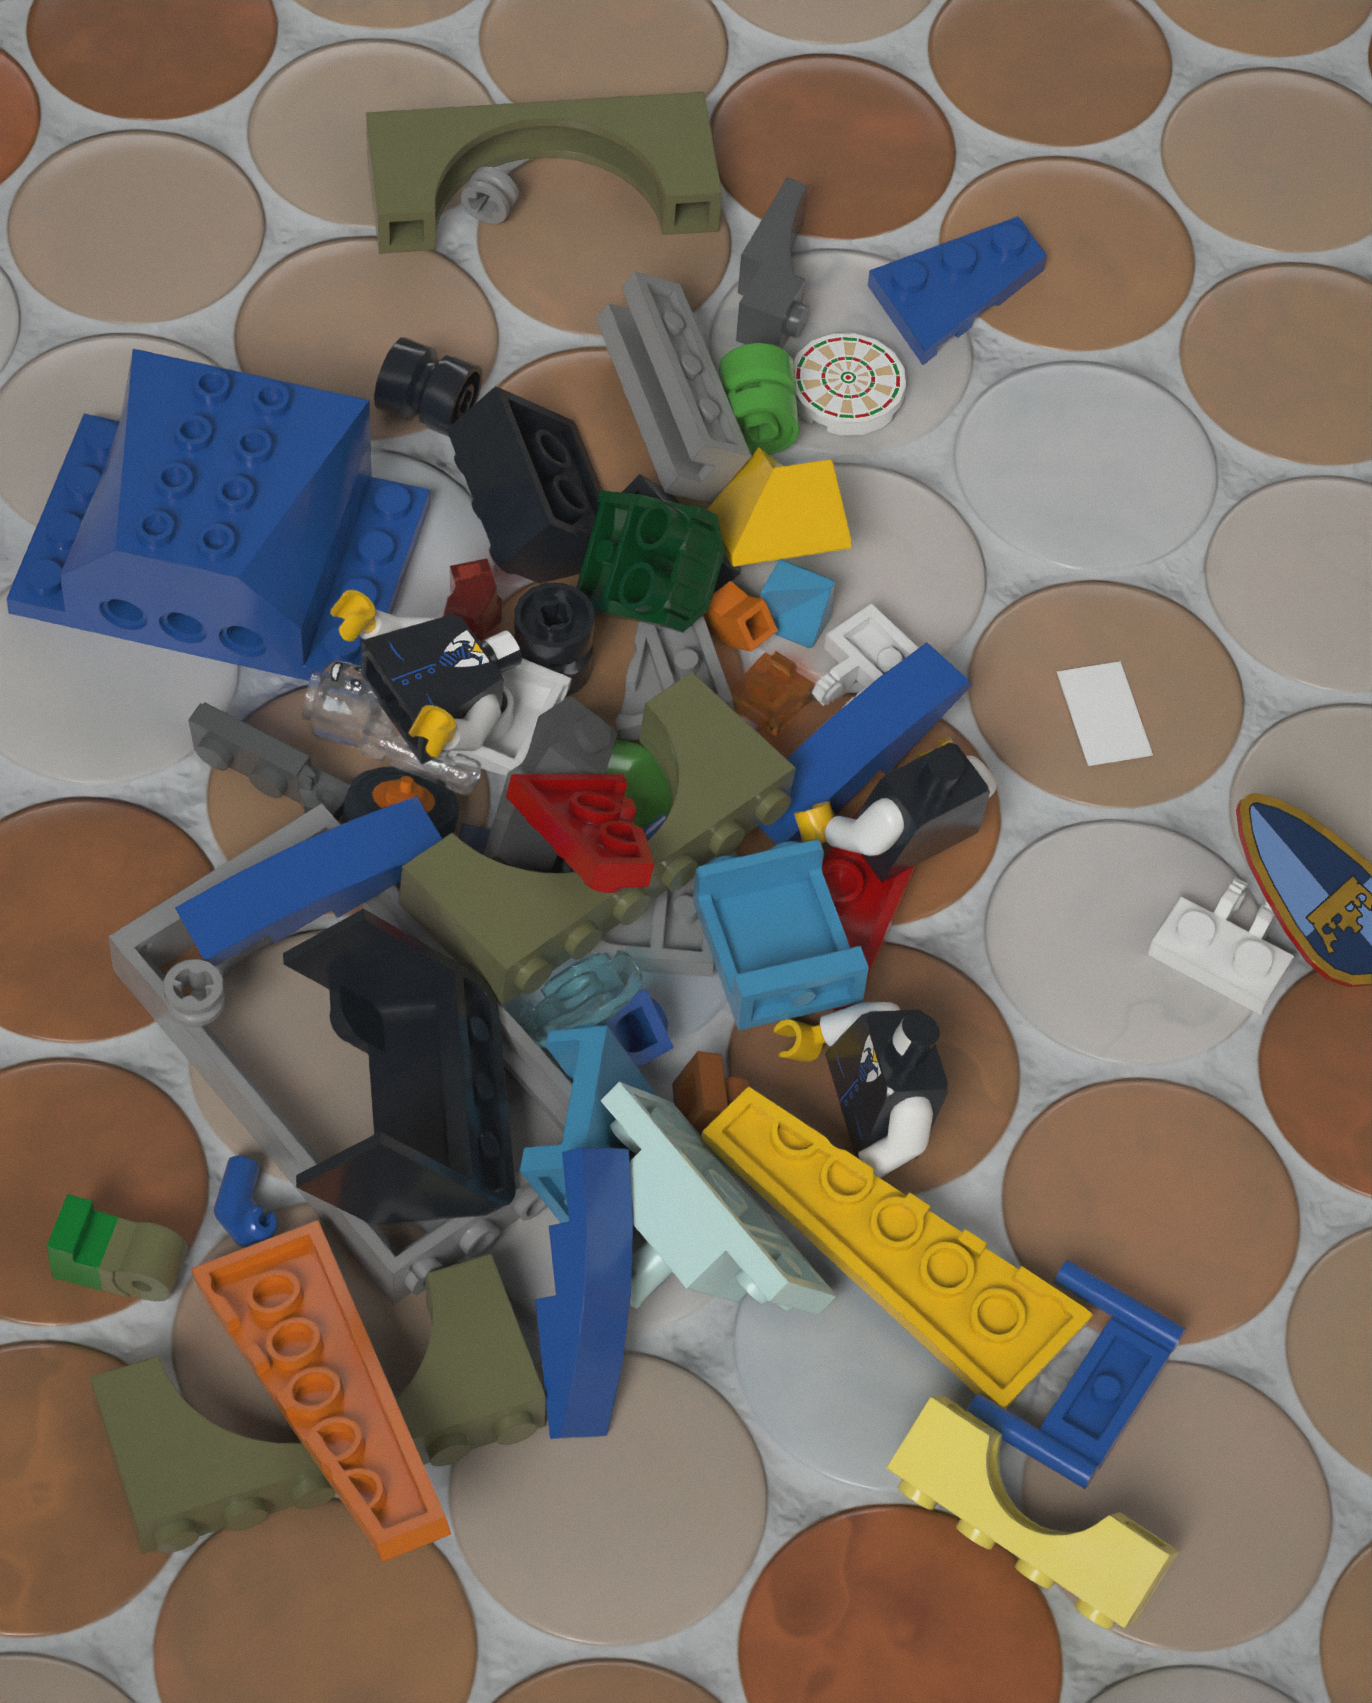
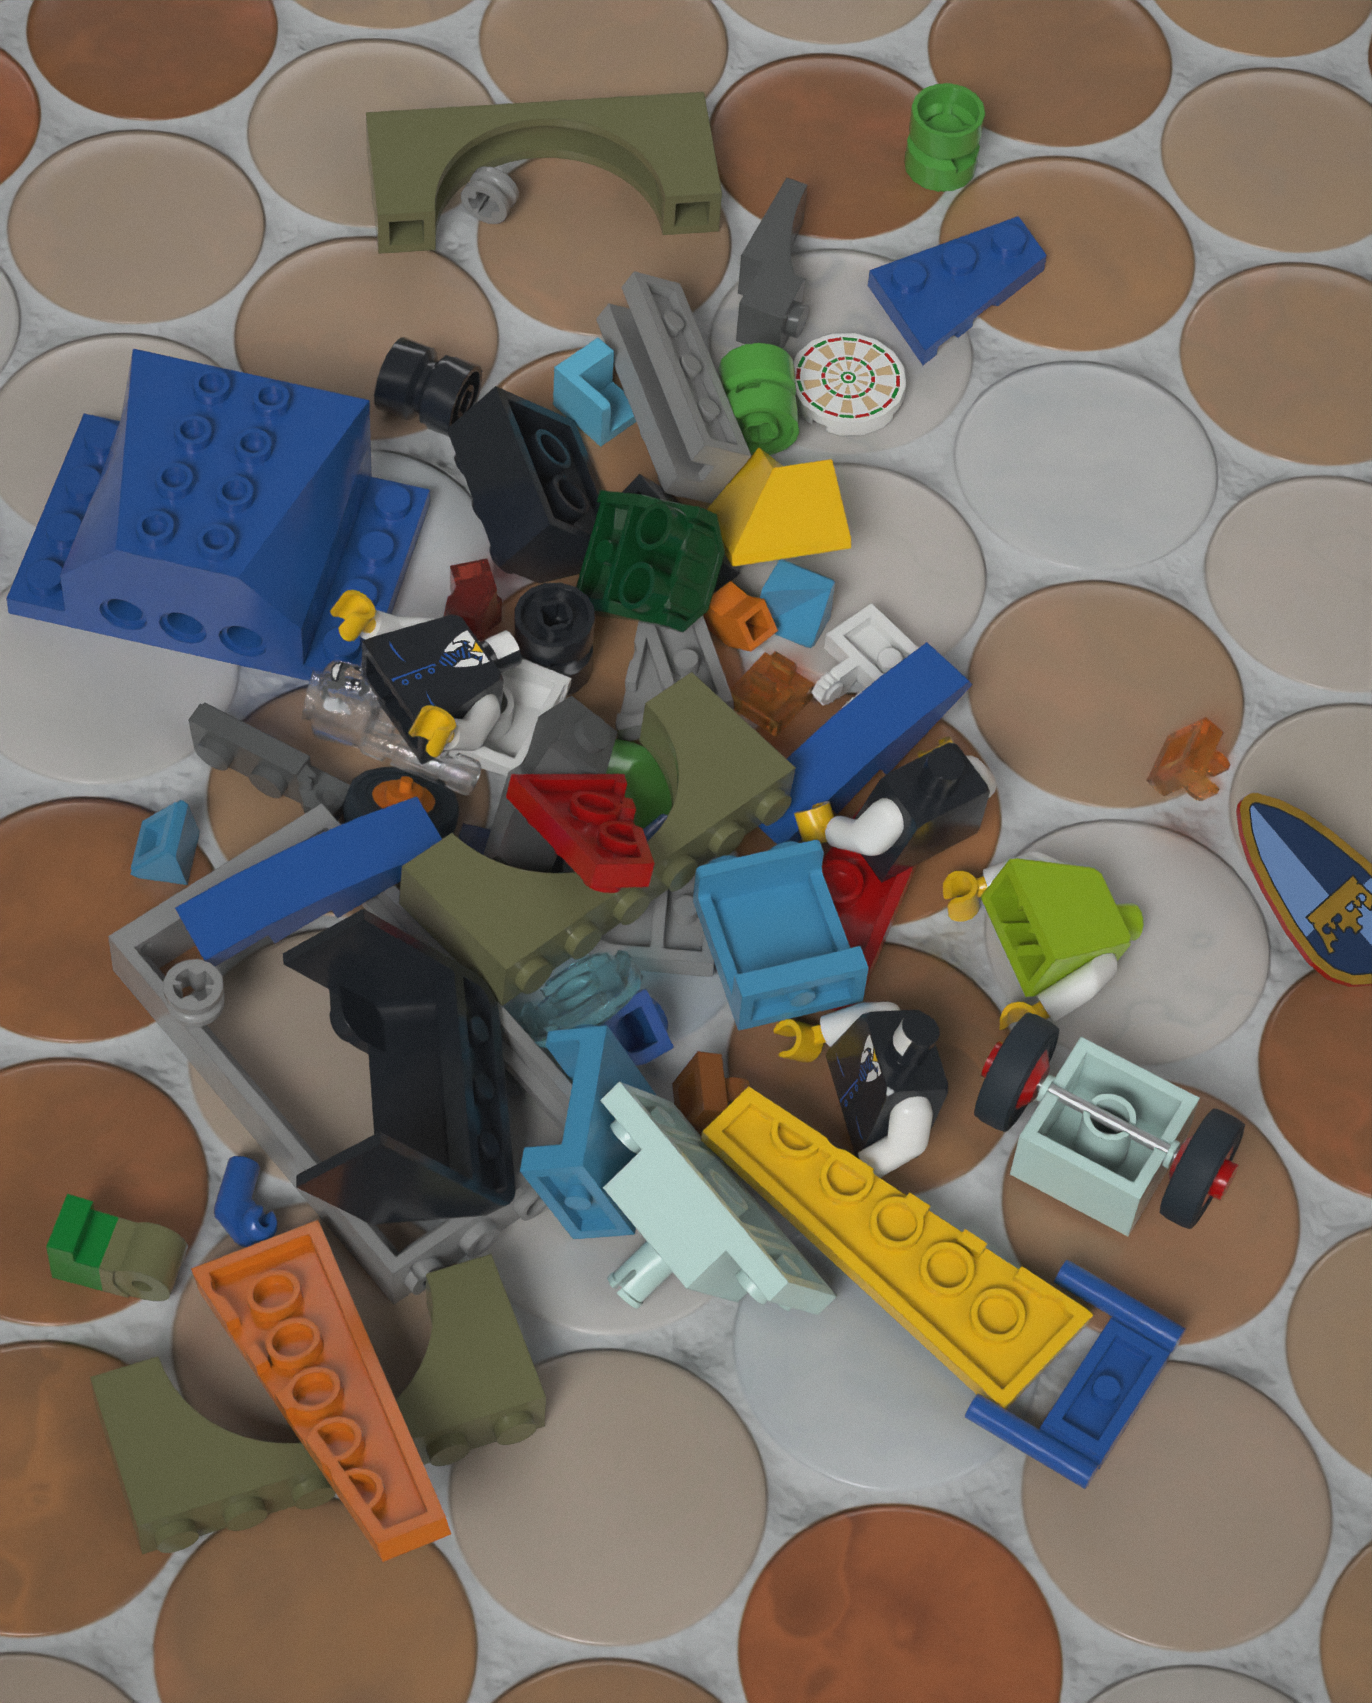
(166, 845): none -> dark azure slope
(588, 394): none -> medium azure panel
(588, 1317): blue slope -> none
(944, 137): none -> bright green wheel
(955, 1463): light yellow arch -> none
(1053, 926): none -> lime torso
(1104, 713): white sticker -> none
(1105, 1130): none -> light aqua brick
(1186, 759): none -> clear orange tile
(1222, 953): white hinge -> none

